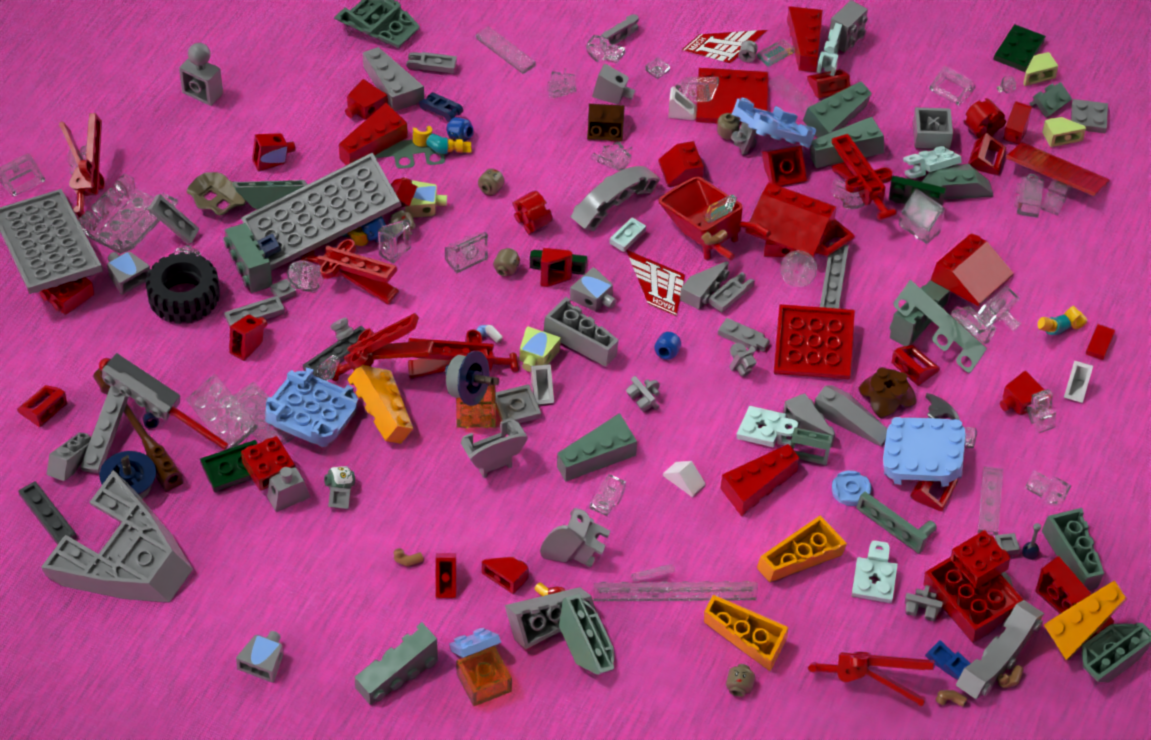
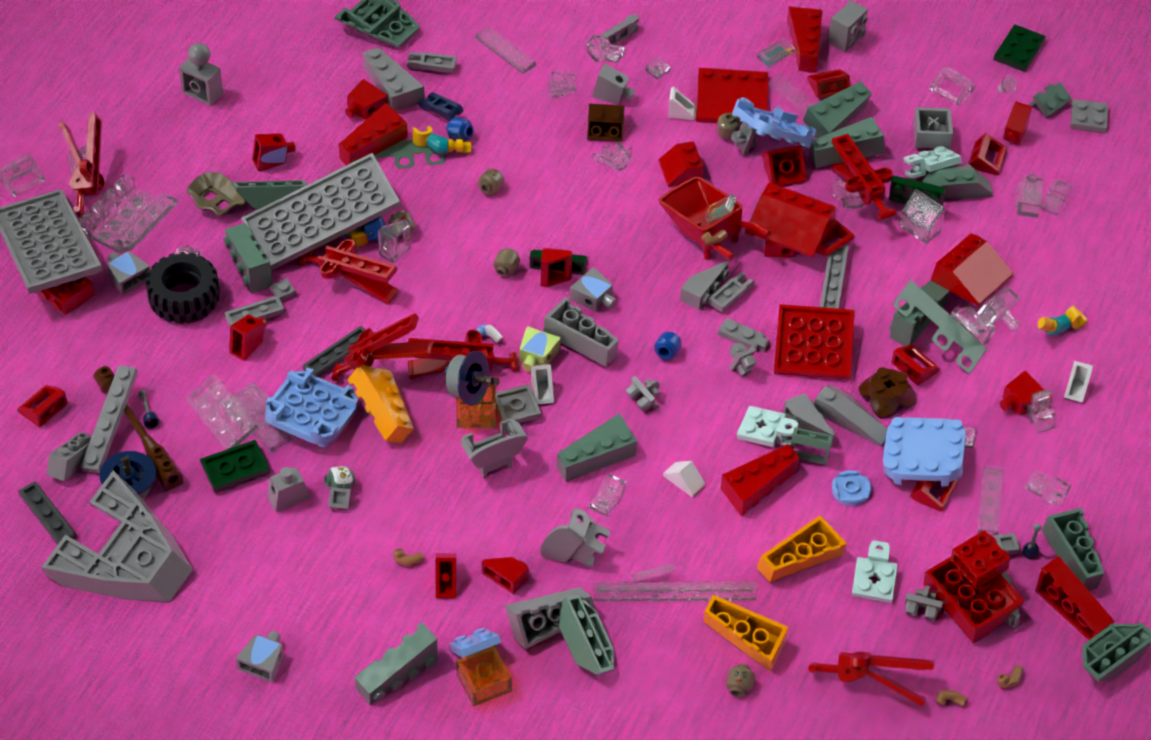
(149, 393): piece -> none
(173, 219): light grey plate -> none
(266, 461): red brick -> none
(269, 245): dark blue plate -> none
(305, 276): clear plate -> none
(327, 369): clear cone -> none
(342, 328): light grey wheel -> none
(404, 190): red slope -> none
(425, 200): torso -> none
(467, 251): clear slope -> none
(532, 211): red brick -> none
(543, 590): arm -> none
(612, 192): light grey brick -> none
(627, 234): light aqua plate -> none
(659, 283): sticker -> none
(698, 88): clear tile -> none
(721, 45): sticker -> none
(748, 51): wheel -> none
(790, 265): clear plate -> none
(830, 58): light aqua plate -> none
(895, 524): sand green piece -> none
(940, 408): dark grey piece -> none
(947, 660): blue slope -> none
(984, 118): red brick -> none
(1002, 650): light grey brick -> none
(1040, 69): yellowish green slope -> none
(1057, 168): red window -> none
(1062, 131): yellowish green slope -> none
(1084, 619): light orange wedge -> none
(1100, 341): red tile -> none

